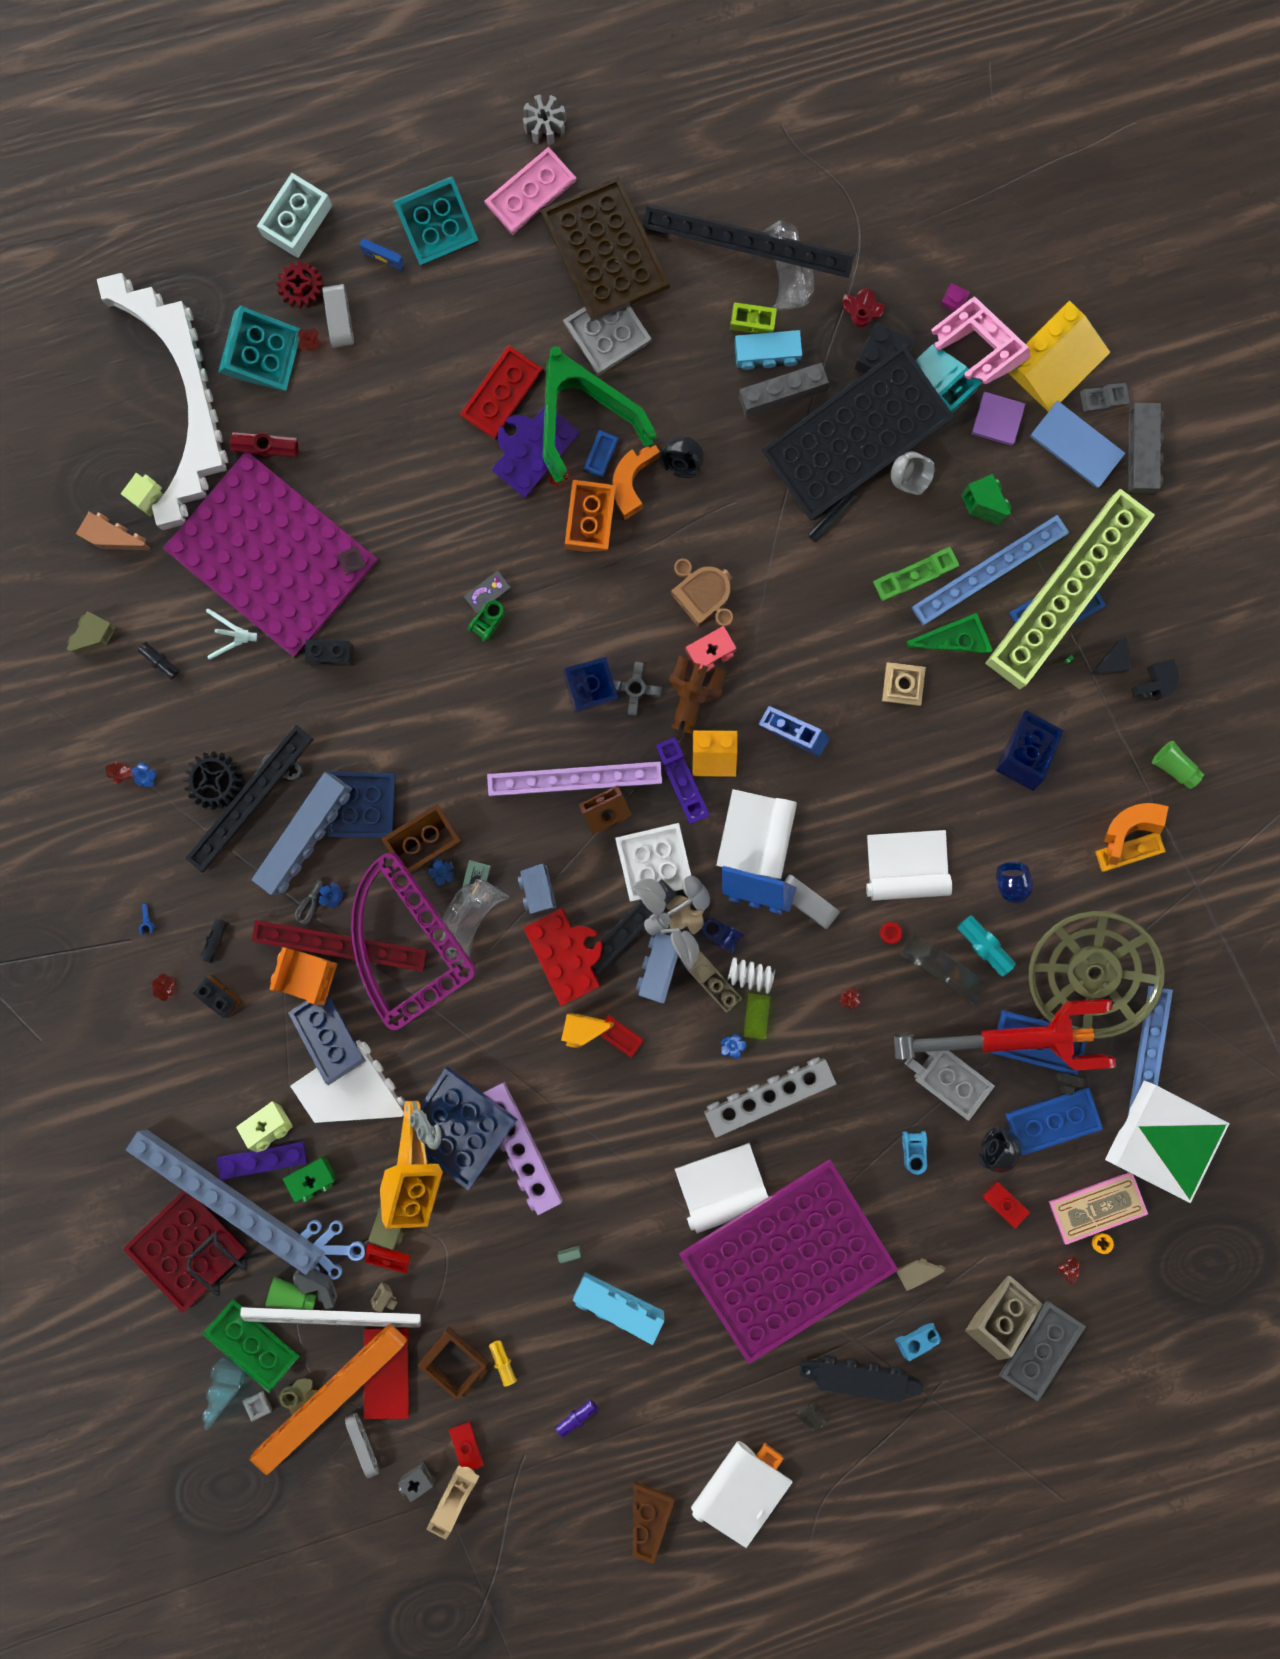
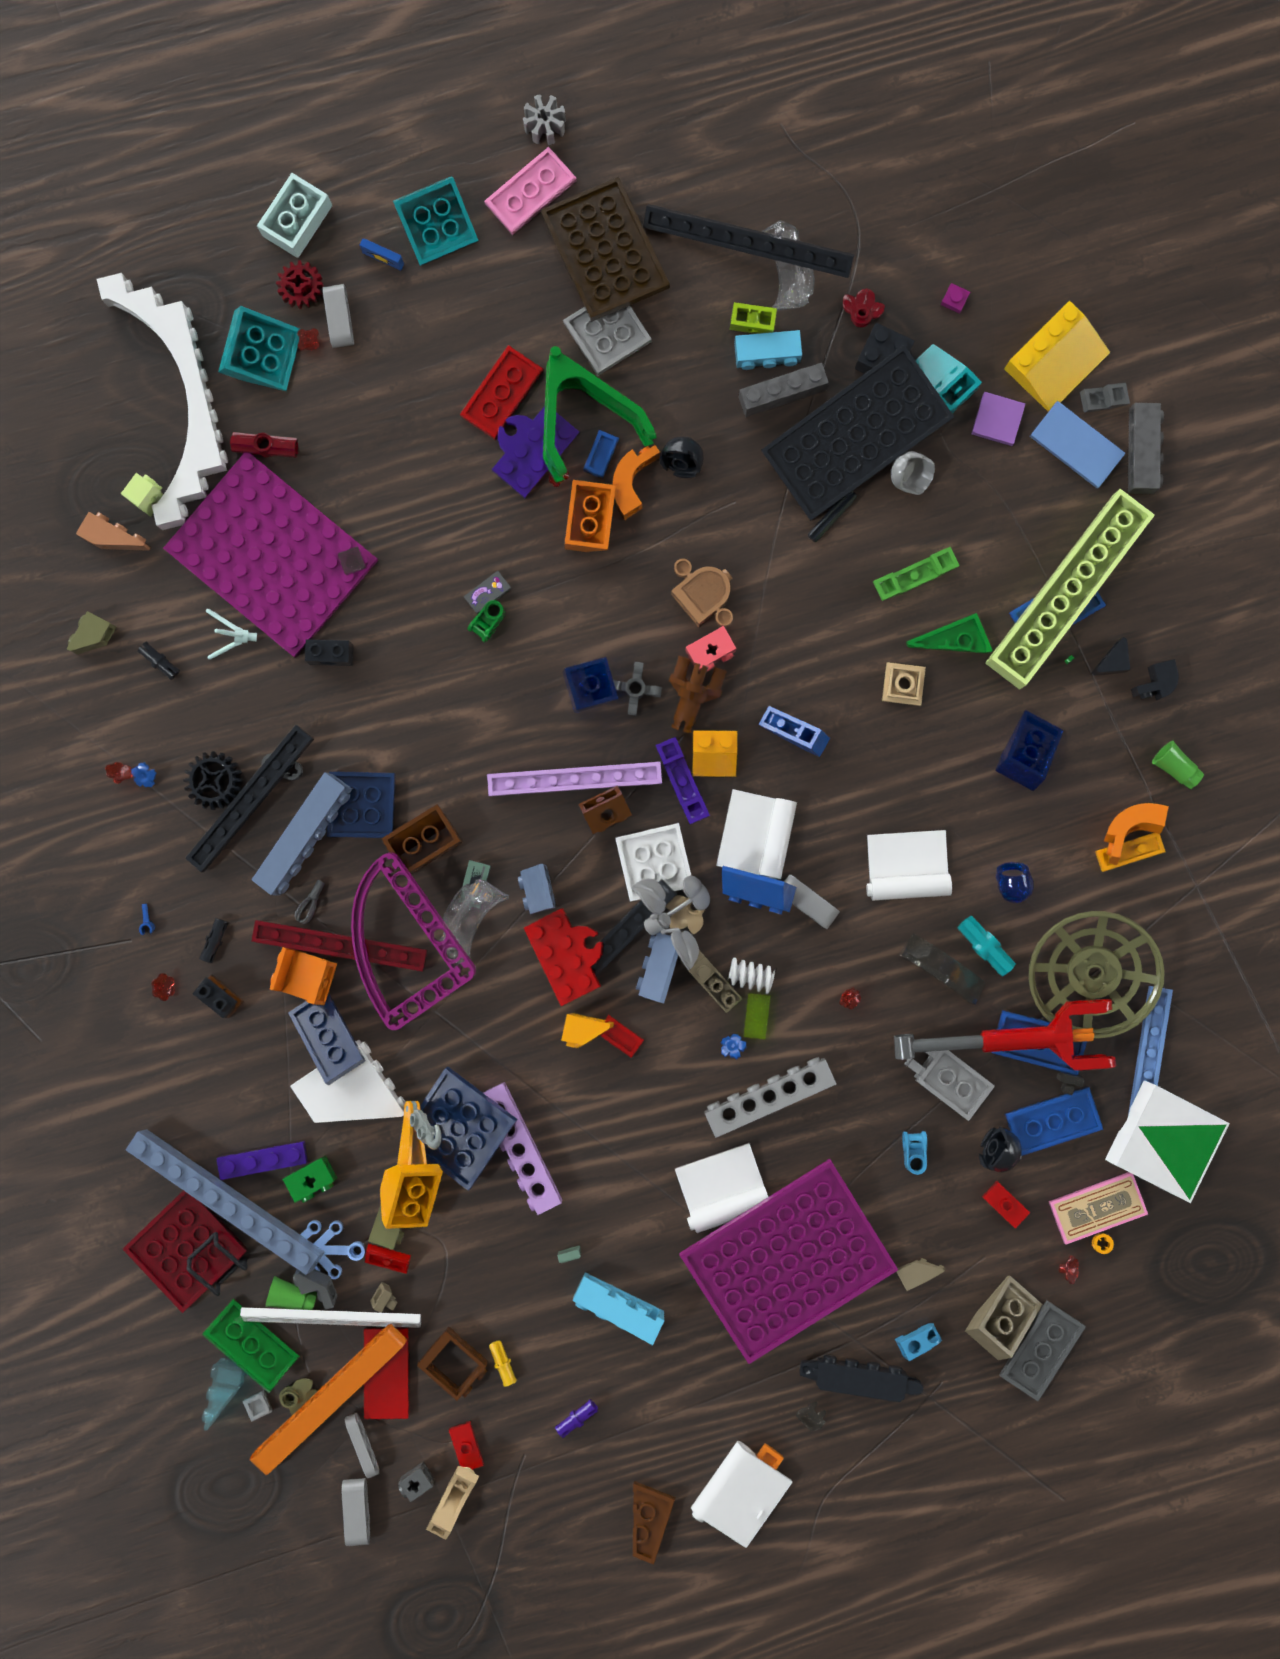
(264, 1127): yellowish green brick -> none
(331, 895): blue plant -> none
(355, 1512): none -> light grey beam
(442, 872): blue plant -> none
(723, 935): clear blue piece -> none
(891, 933): red tile -> none
(972, 316): bright pink wedge -> none
(986, 501): green slope -> none
(990, 570): medium blue plate -> none

